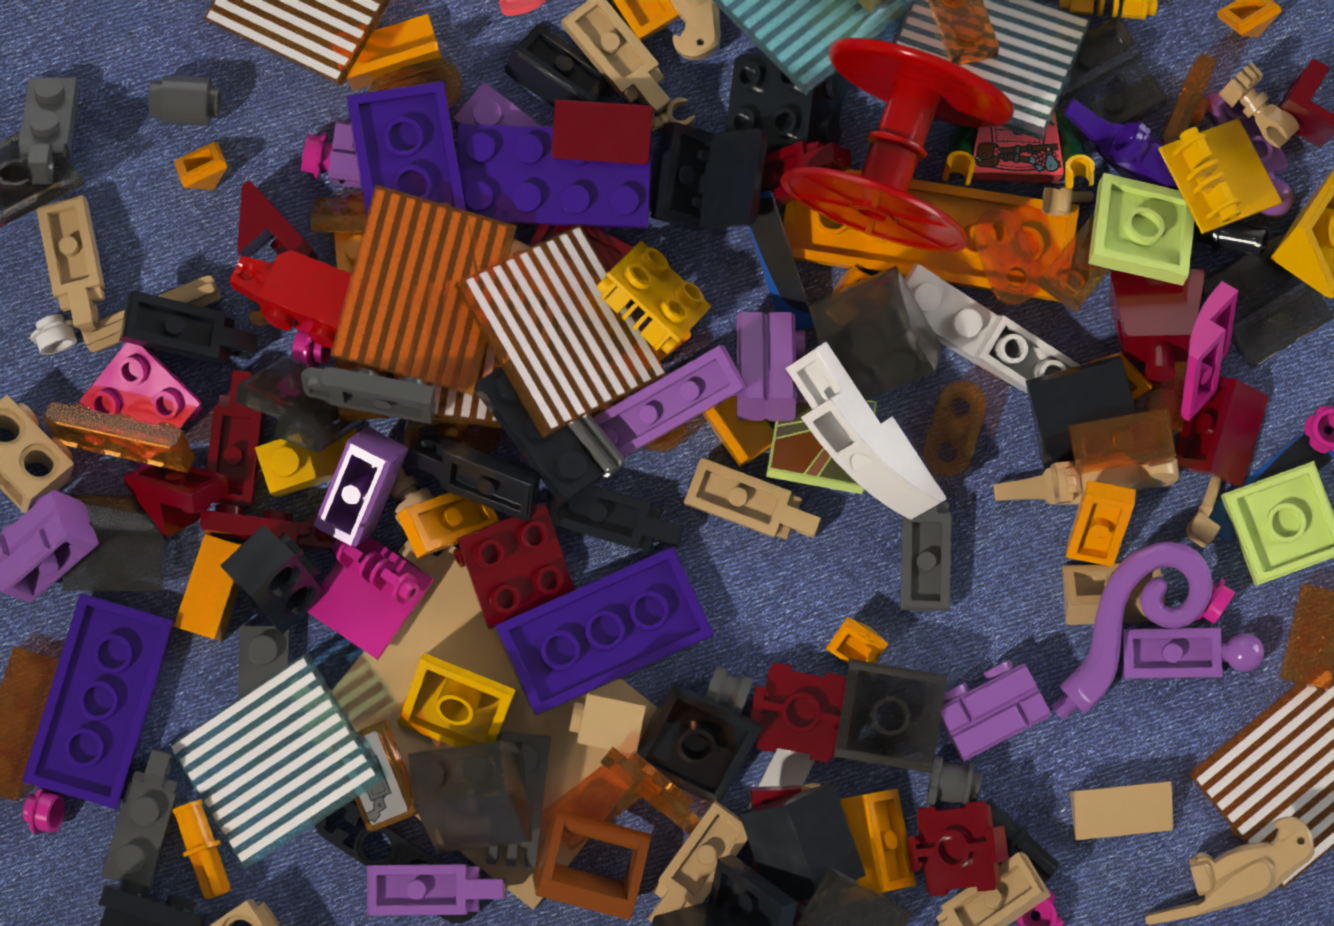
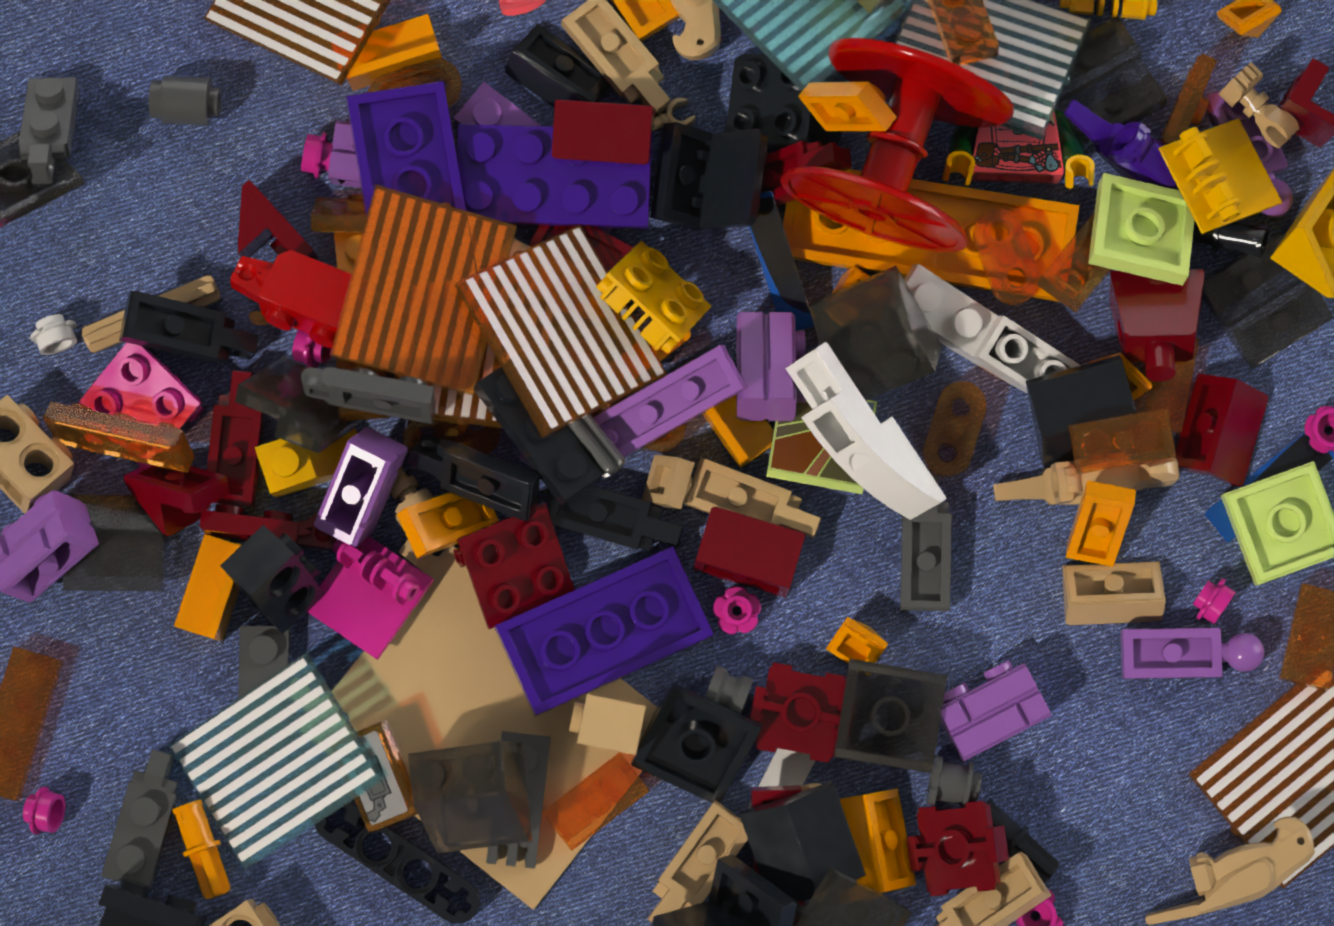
(73, 260): tan hinge -> none
(99, 701): dark purple plate -> none
(202, 167): light orange slope -> none
(429, 889): medium lavender hinge -> none
(454, 704): yellow slope -> none
(586, 888): dark orange tile -> none
(653, 787): clear orange plate -> none
(668, 481): none -> tan plate
(746, 620): none -> dark pink plate
(749, 551): none -> dark red panel
(848, 106): none -> light orange plate
(1058, 201): tan hand -> none
(1095, 675): medium lavender plant -> none
(1122, 810): tan slope -> none
(1201, 528): tan hand -> none
(1207, 348): dark pink slope -> none

